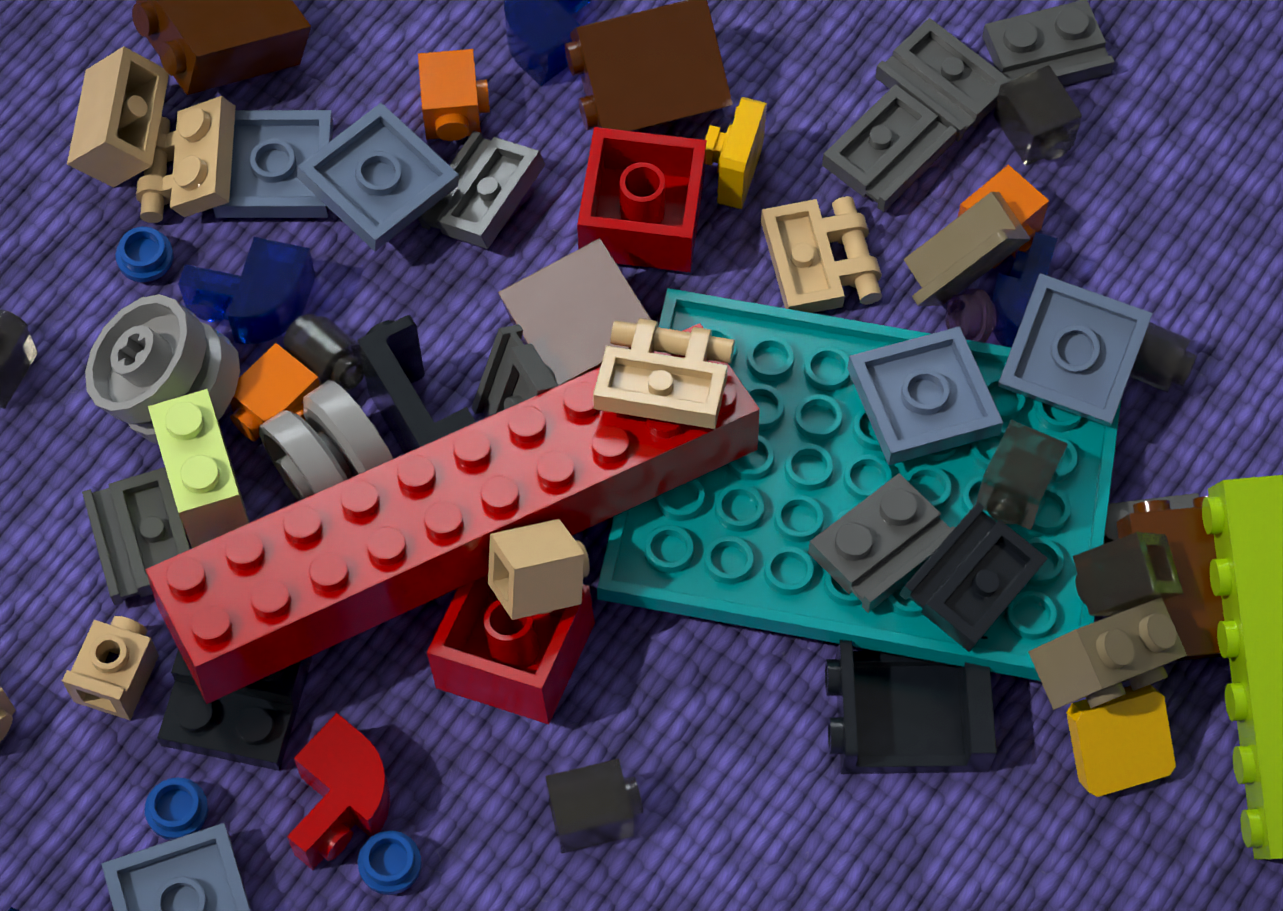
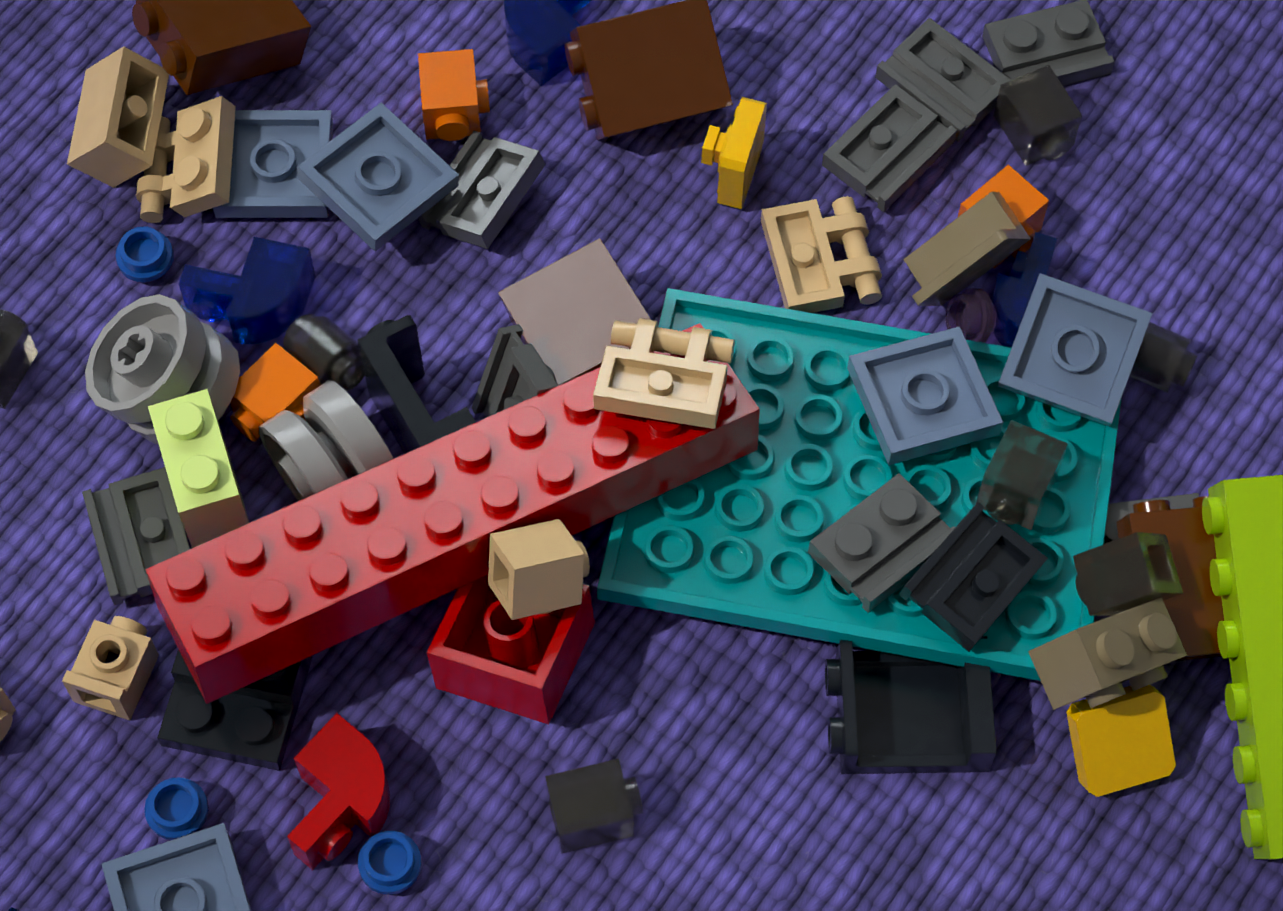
(643, 197): red brick -> none

